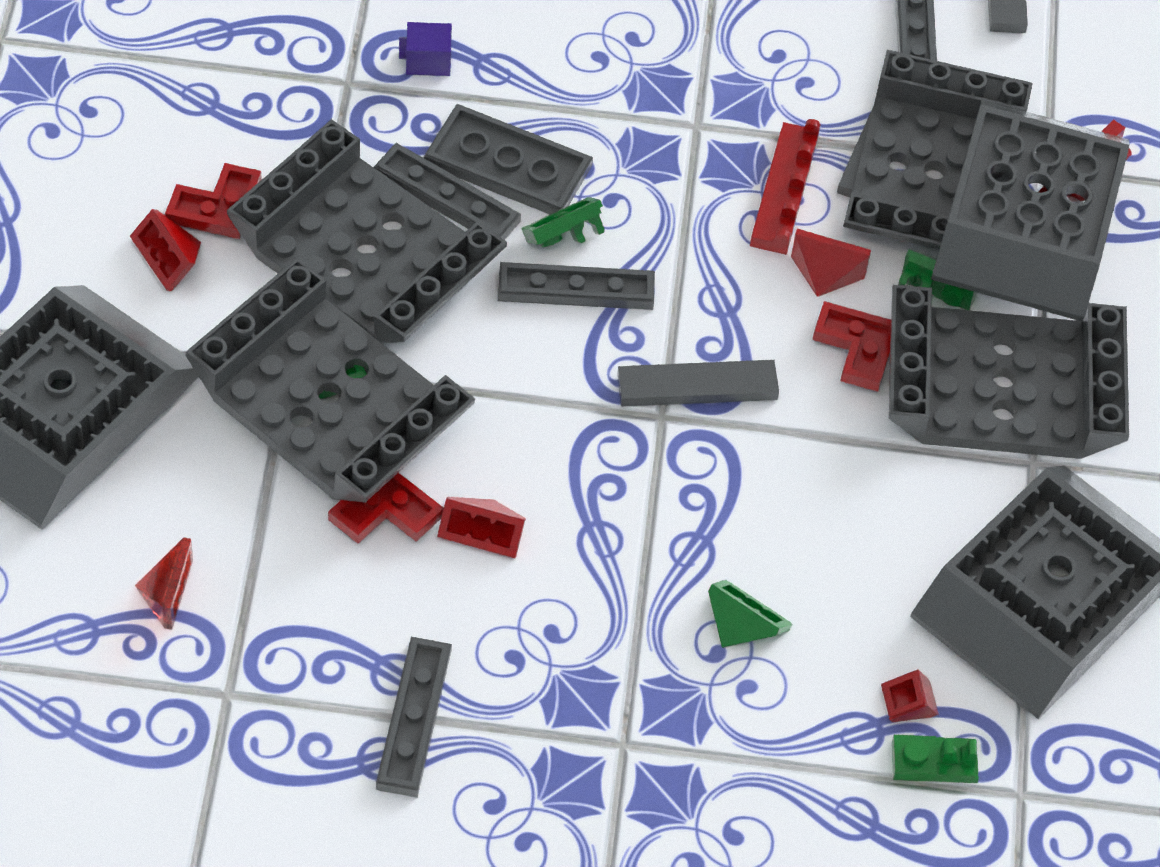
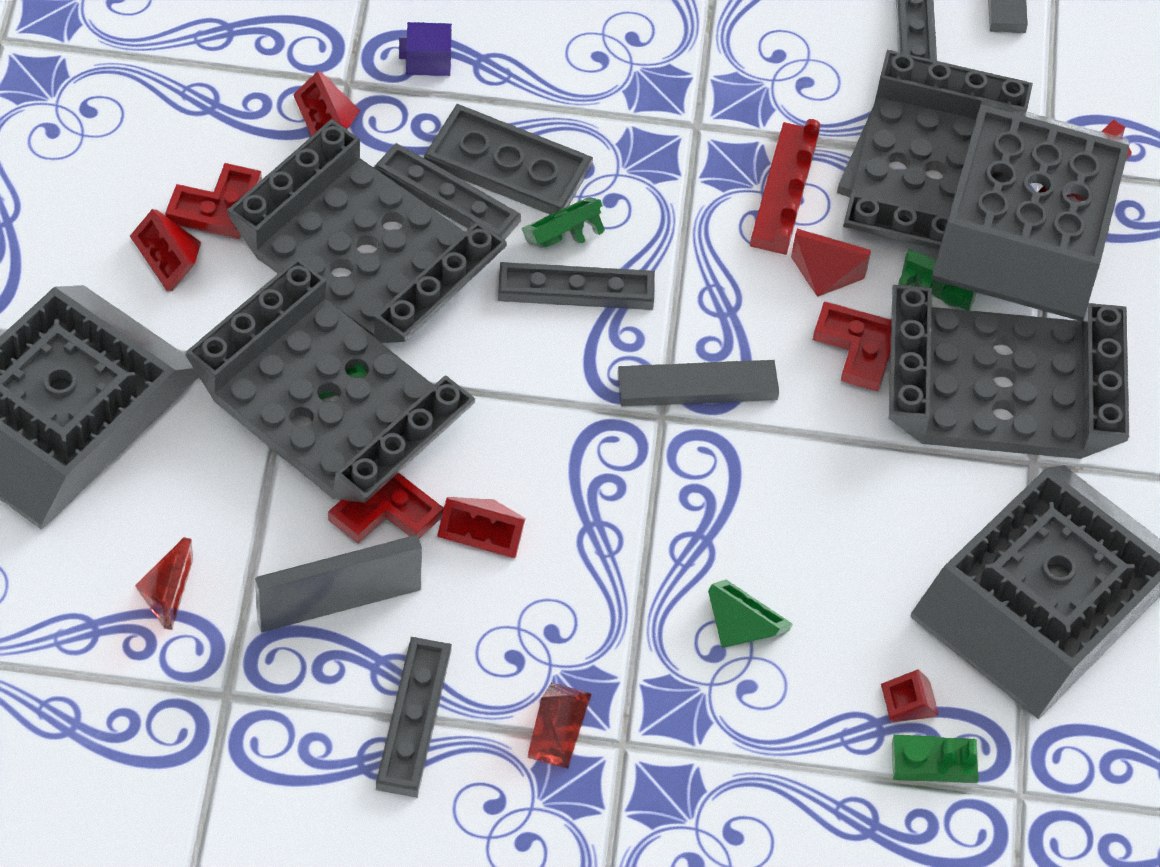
(322, 101): none -> red slope
(338, 583): none -> dark grey tile
(558, 724): none -> clear red slope

